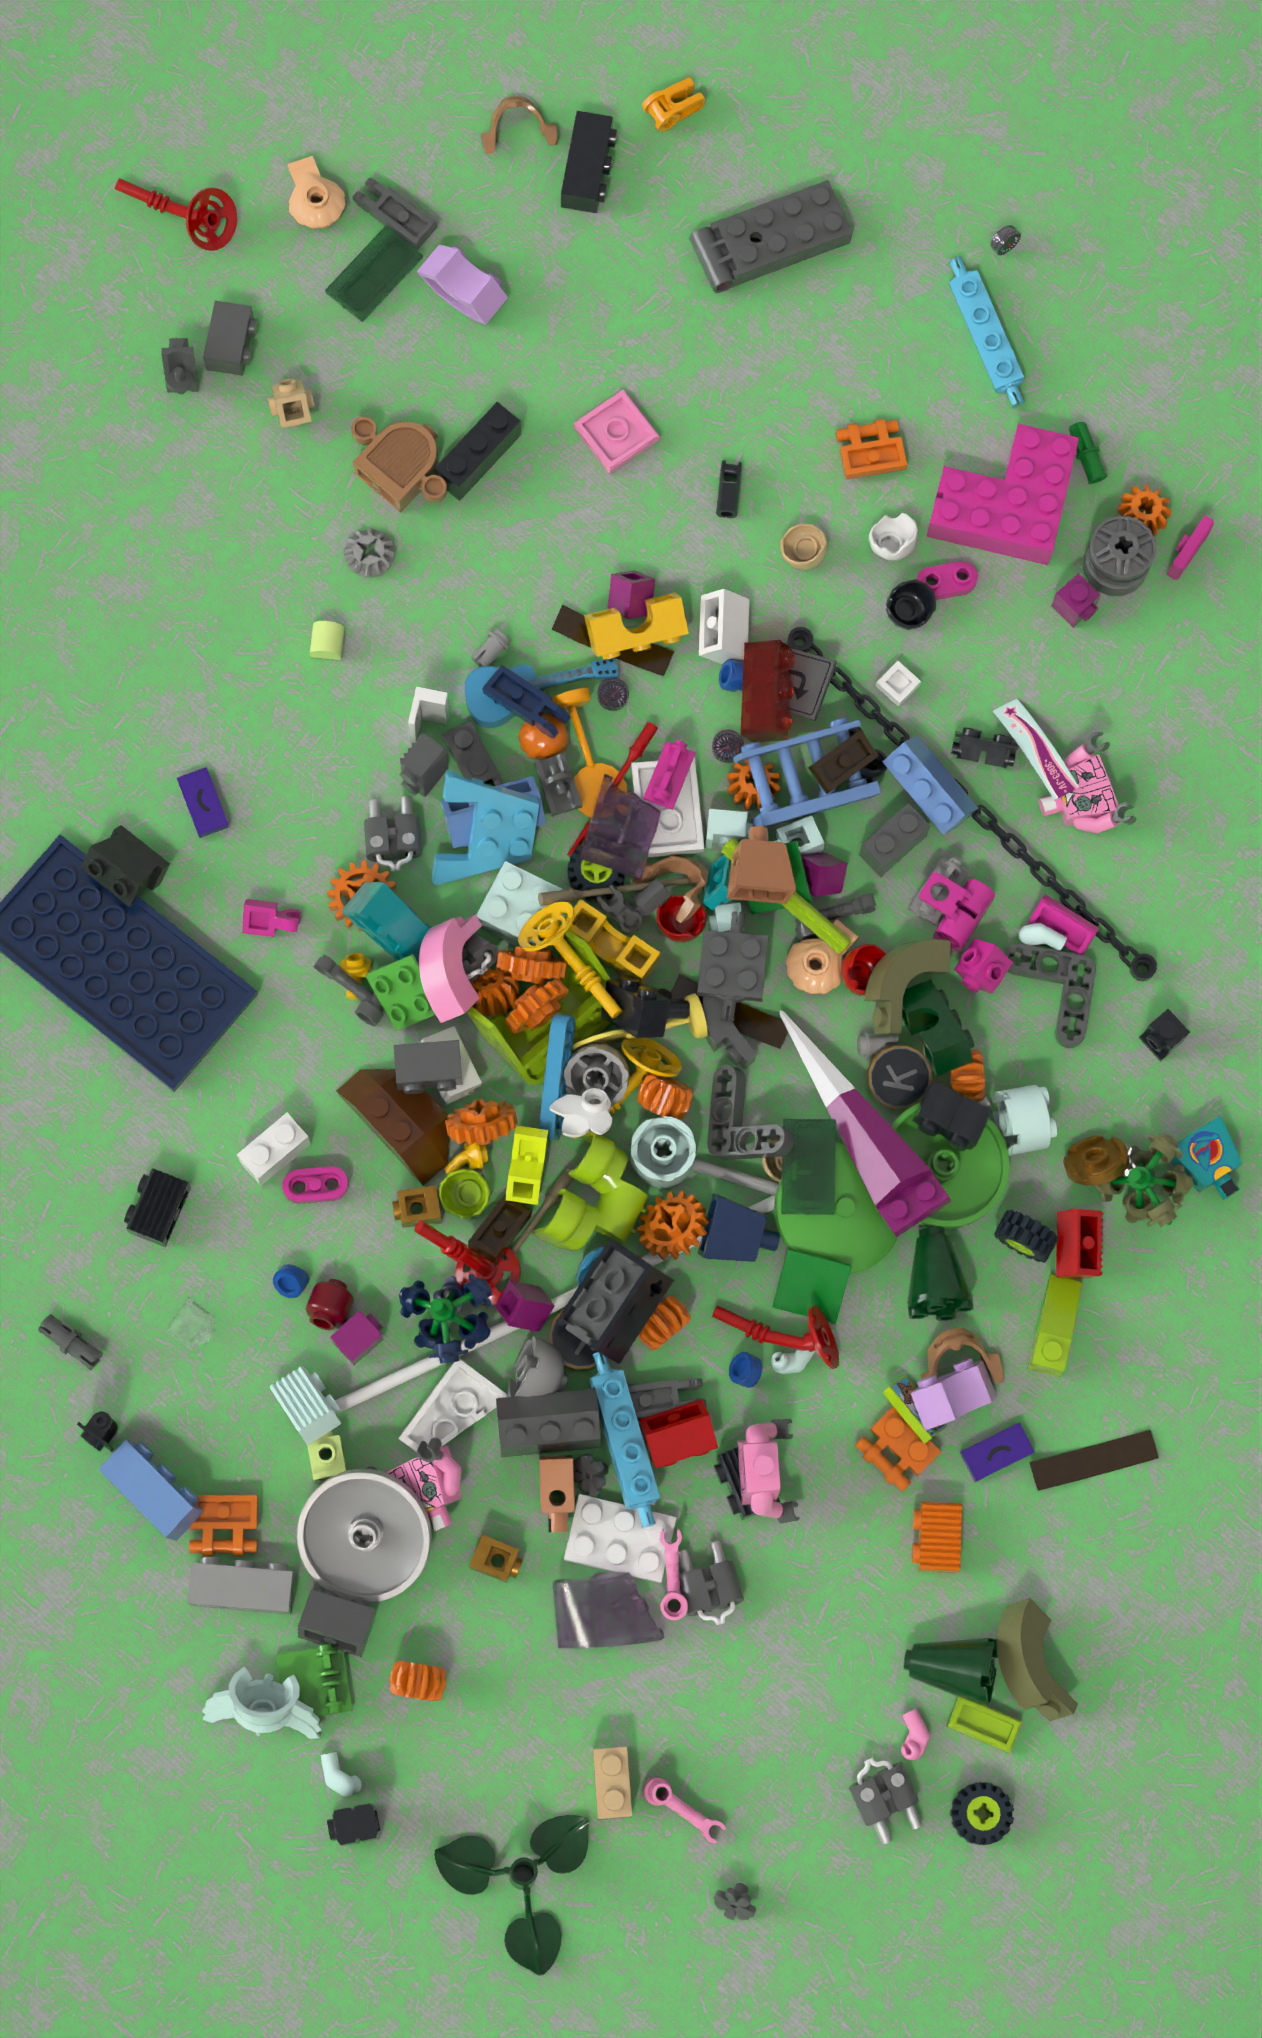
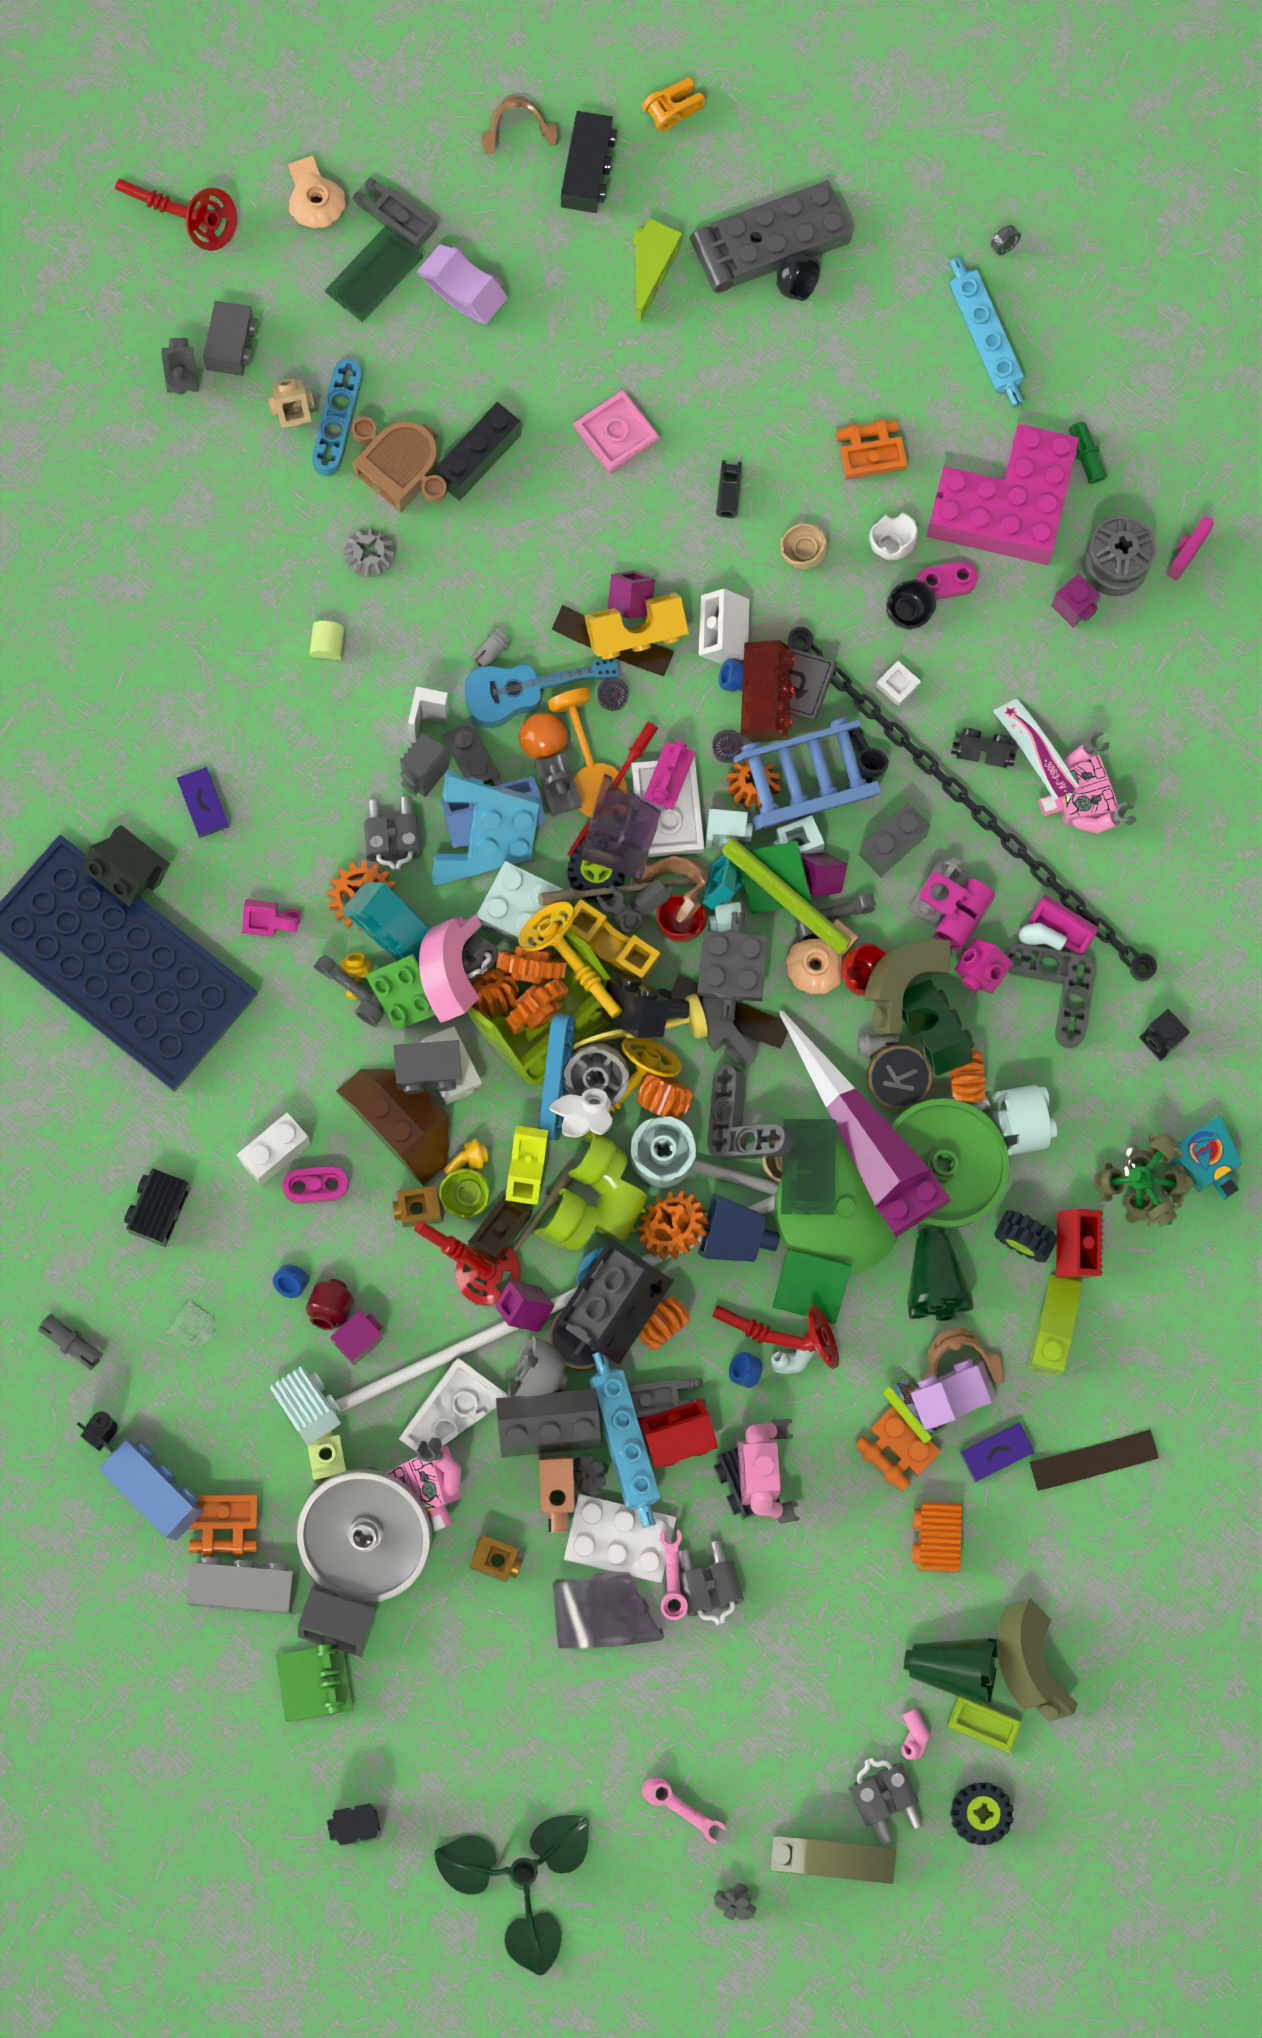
(263, 1705): light aqua helmet -> none
(337, 417): none -> dark azure beam
(338, 1780): light aqua arm -> none
(417, 1681): orange gear -> none
(444, 1309): dark blue plant -> none
(481, 1122): orange gear -> none
(524, 700): dark blue hinge -> none
(612, 1783): tan brick -> none
(654, 254): none -> lime slope
(760, 870): nougat torso -> none
(798, 276): none -> black hair
(833, 1859): none -> olive arch
(843, 761): dark brown plate -> none
(930, 784): medium blue brick -> none
(951, 1116): black brick -> none
(1096, 1160): pearl gold tile -> none
(1148, 501): orange gear -> none

